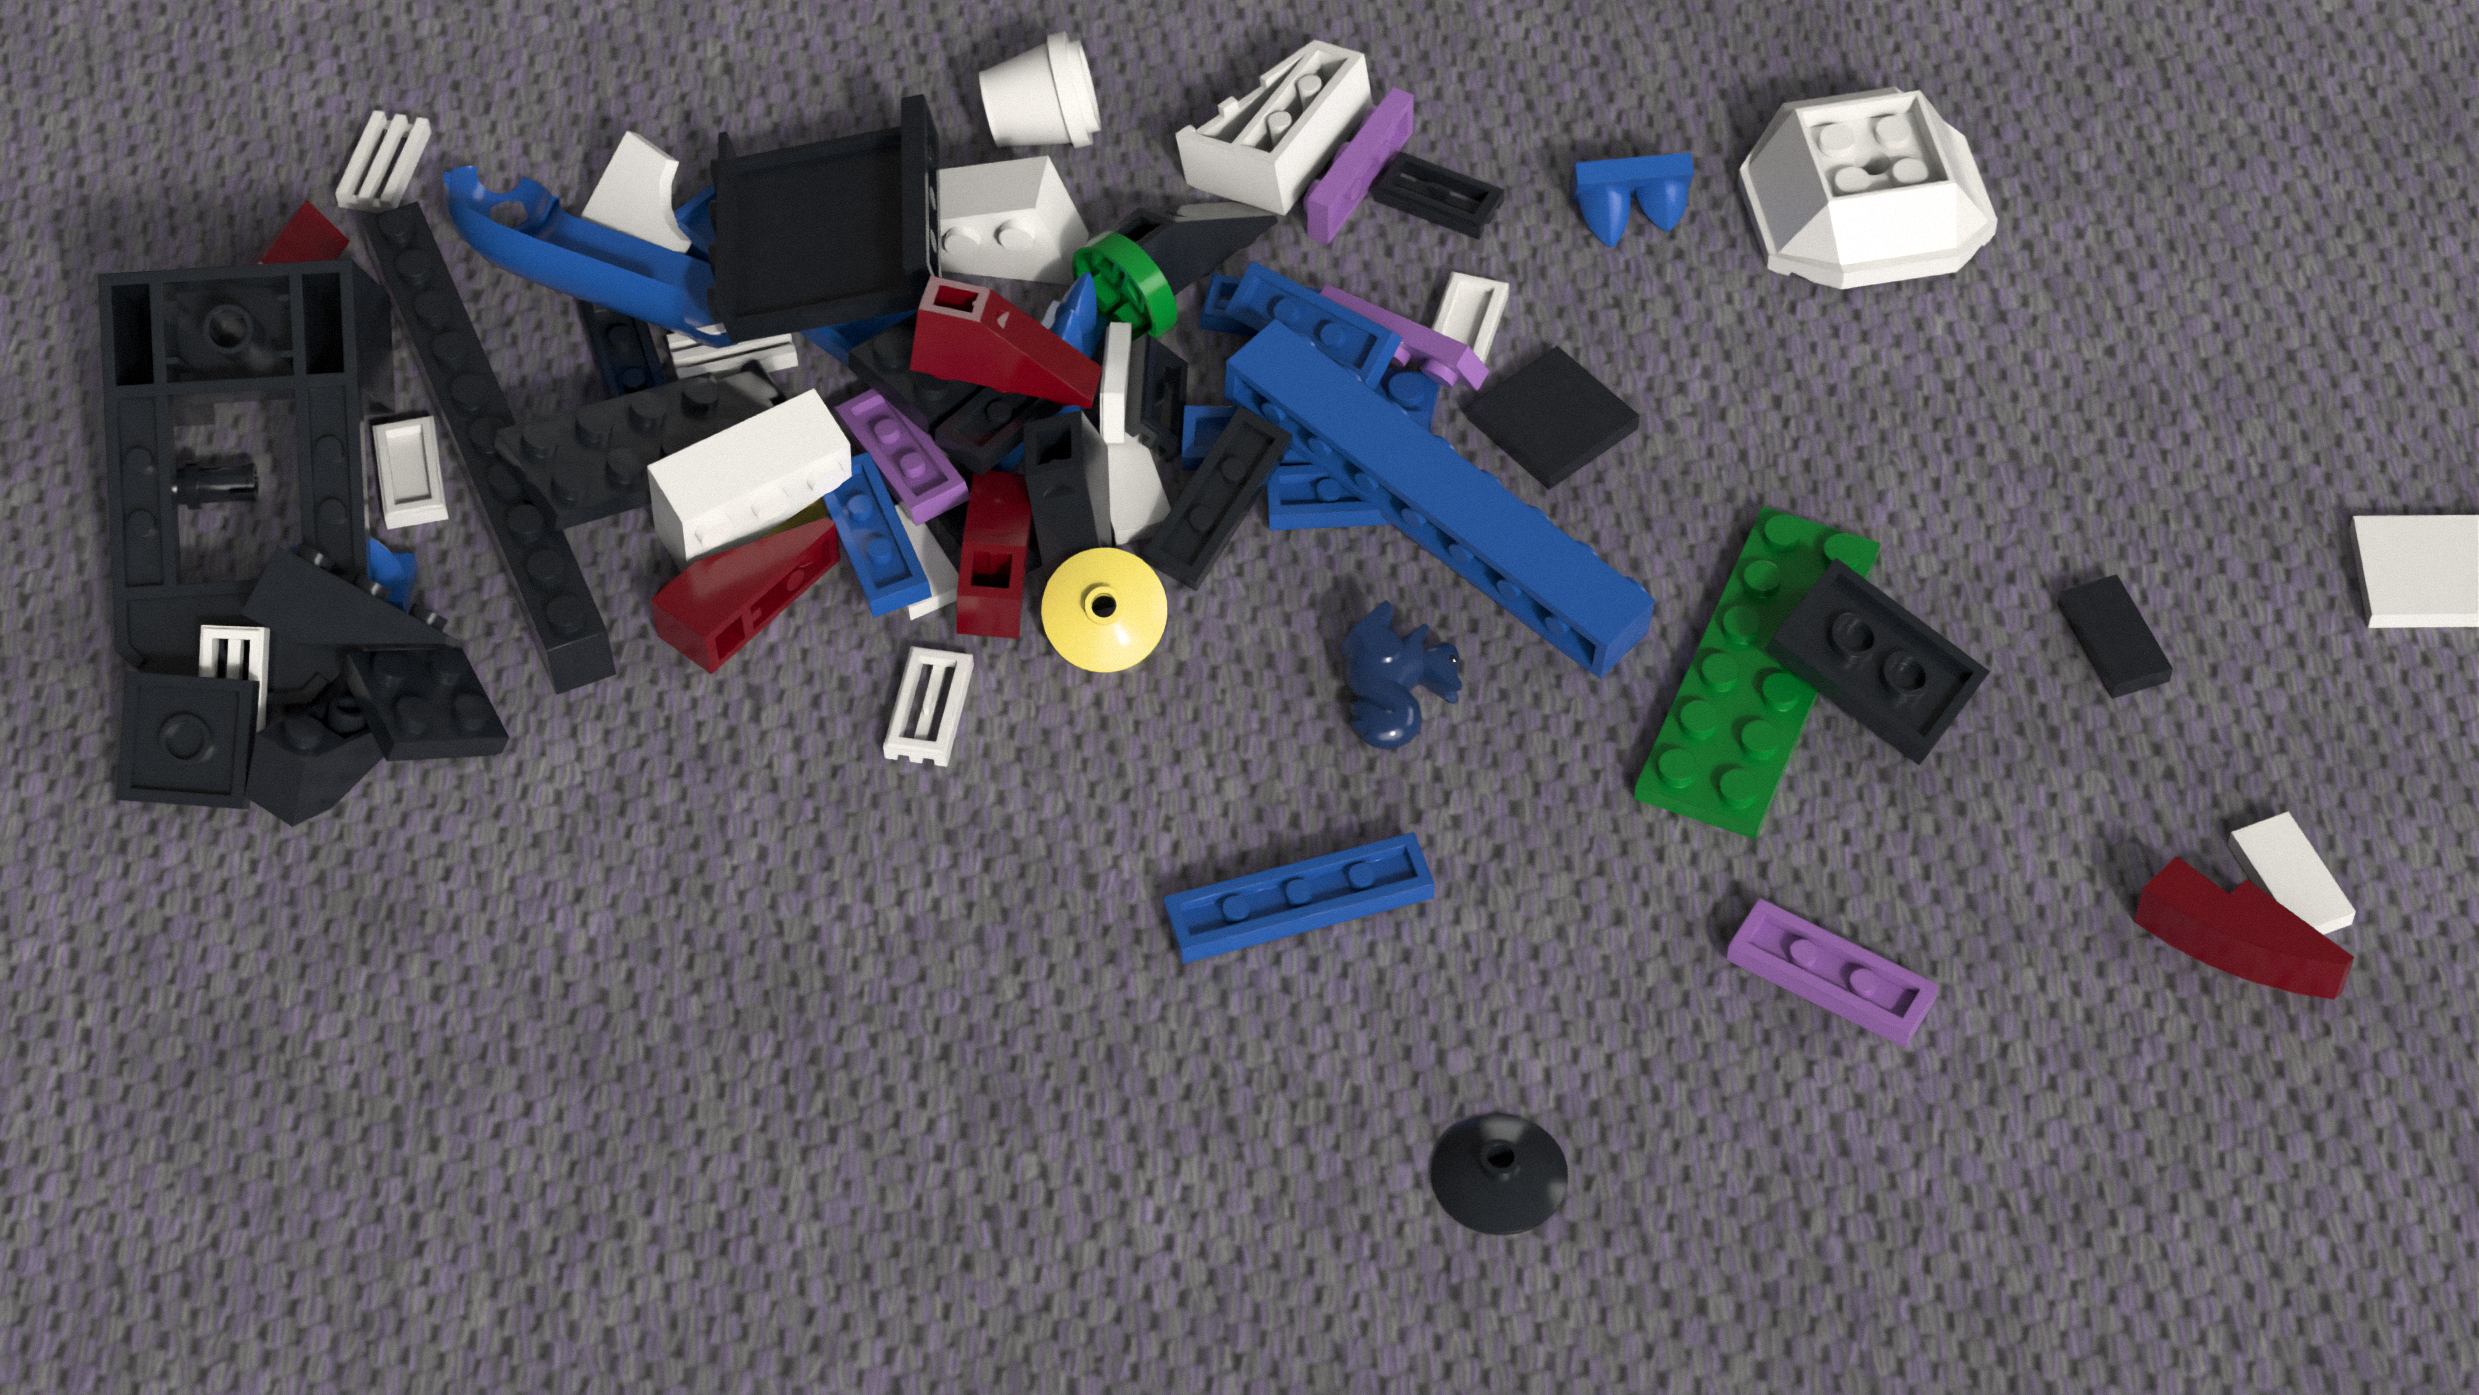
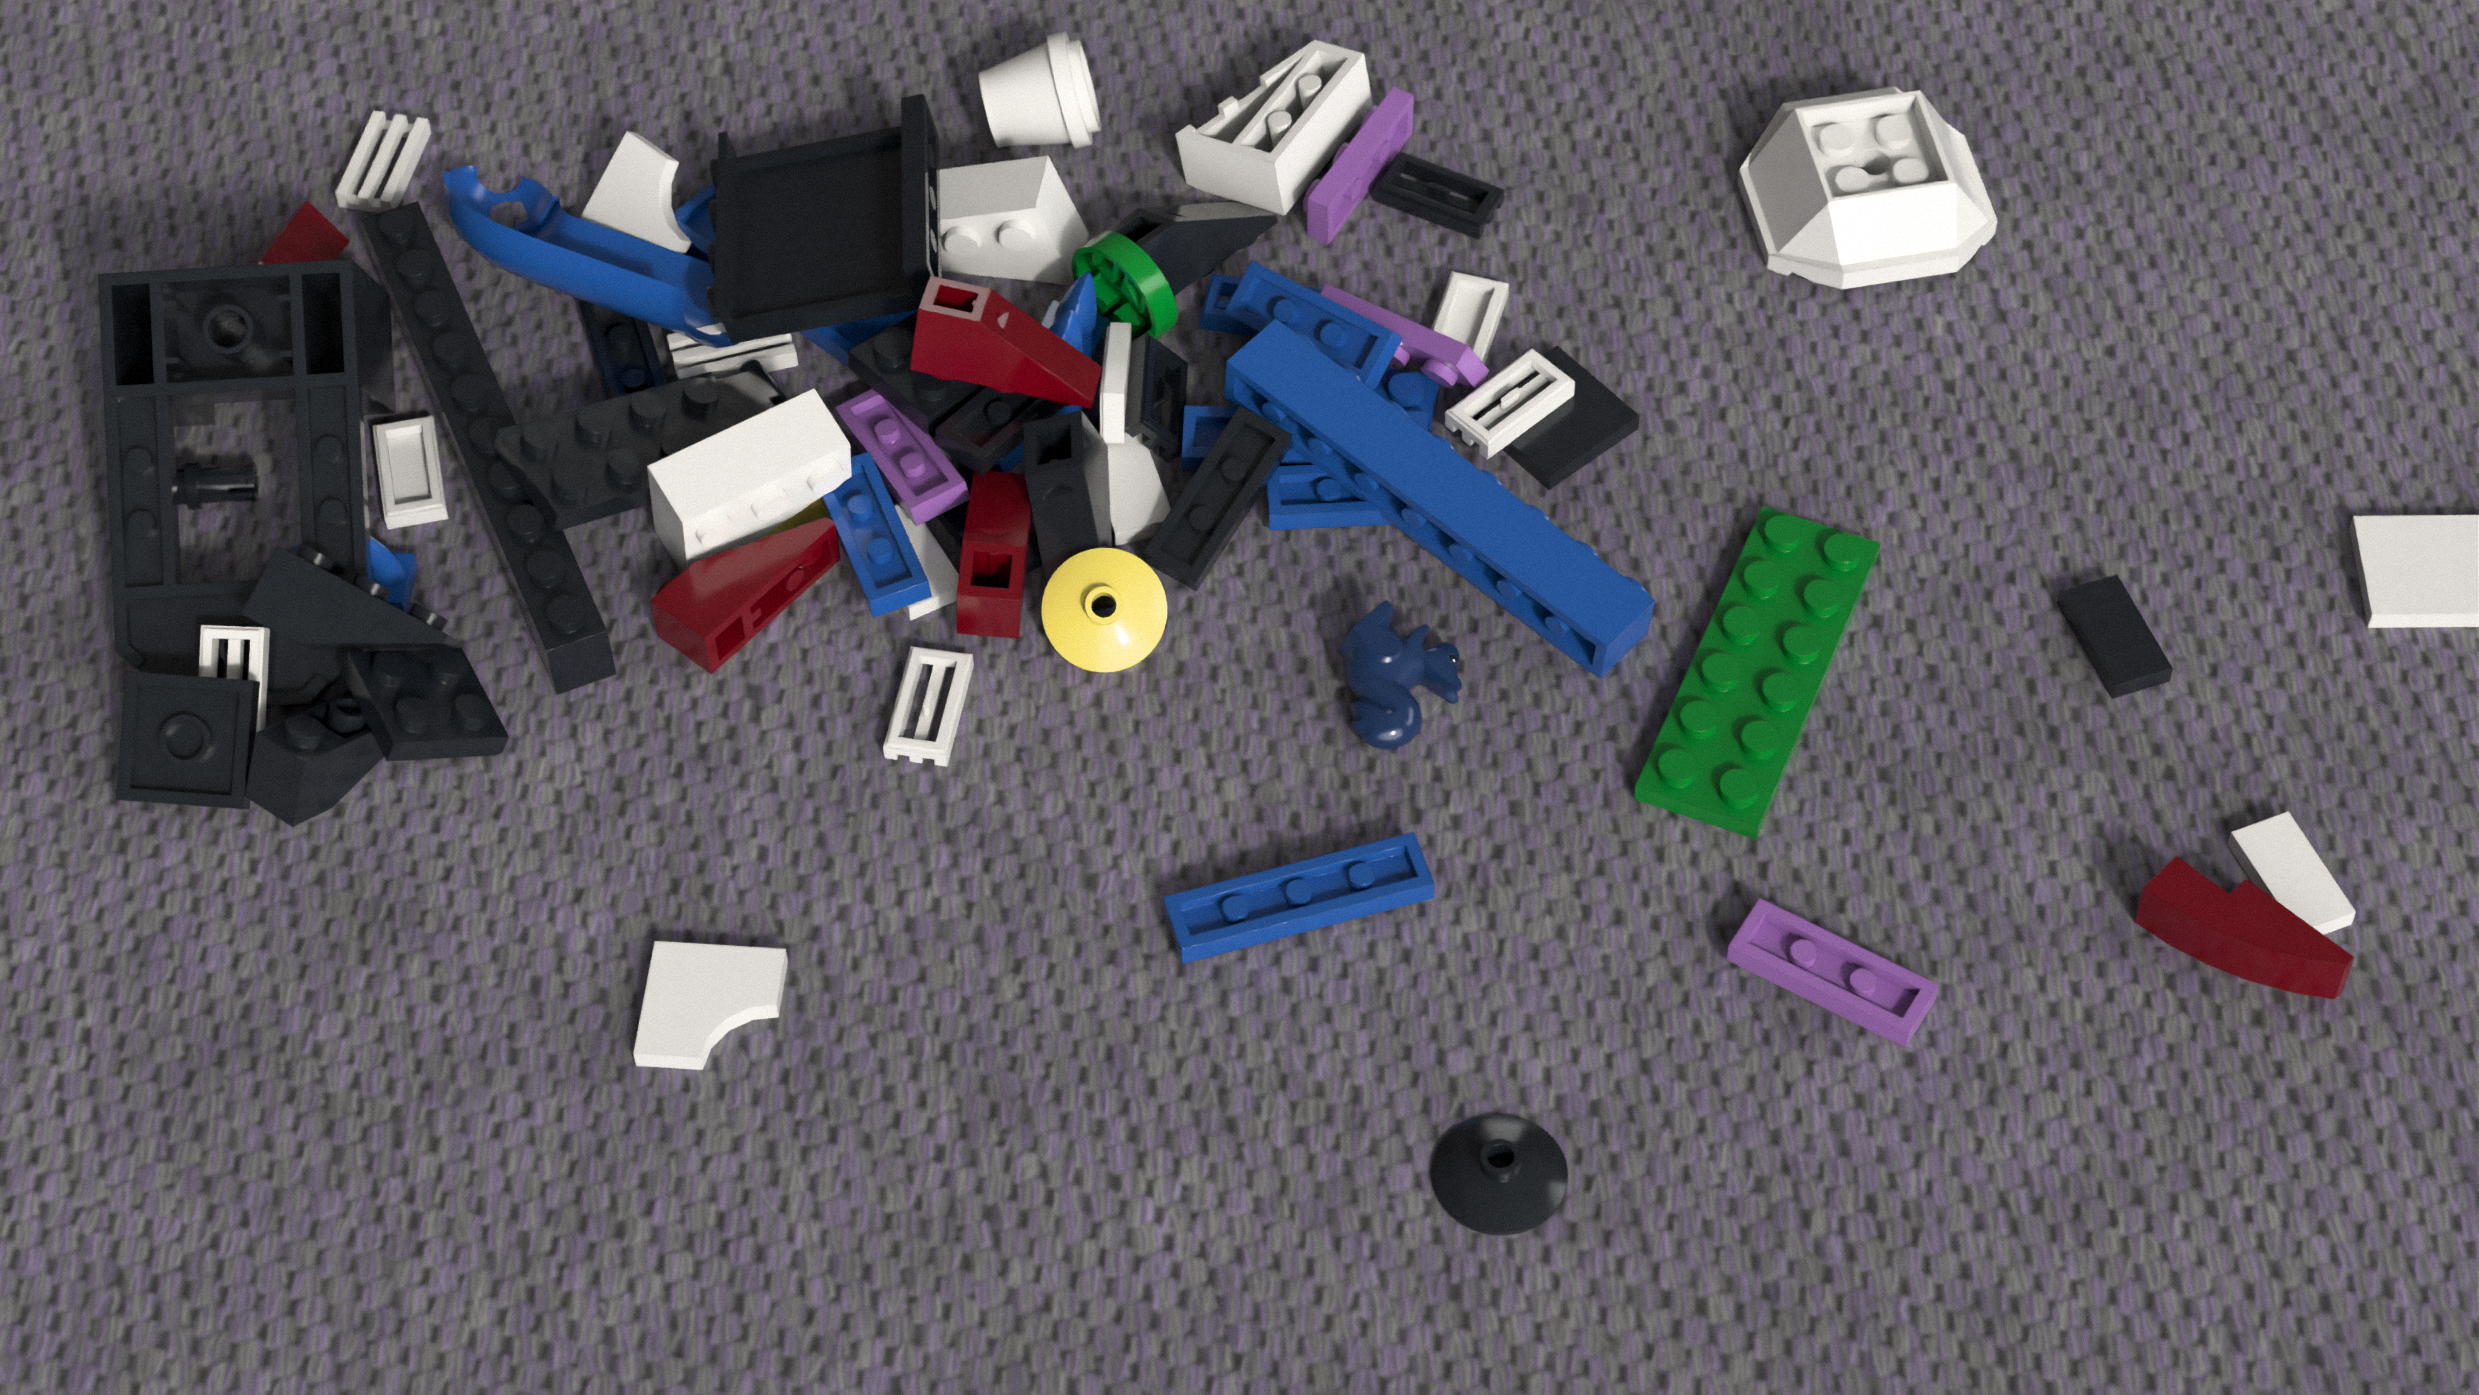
(700, 995): none -> white tile
(1518, 408): none -> white tile
(1607, 187): blue tile -> none
(1877, 661): black plate -> none

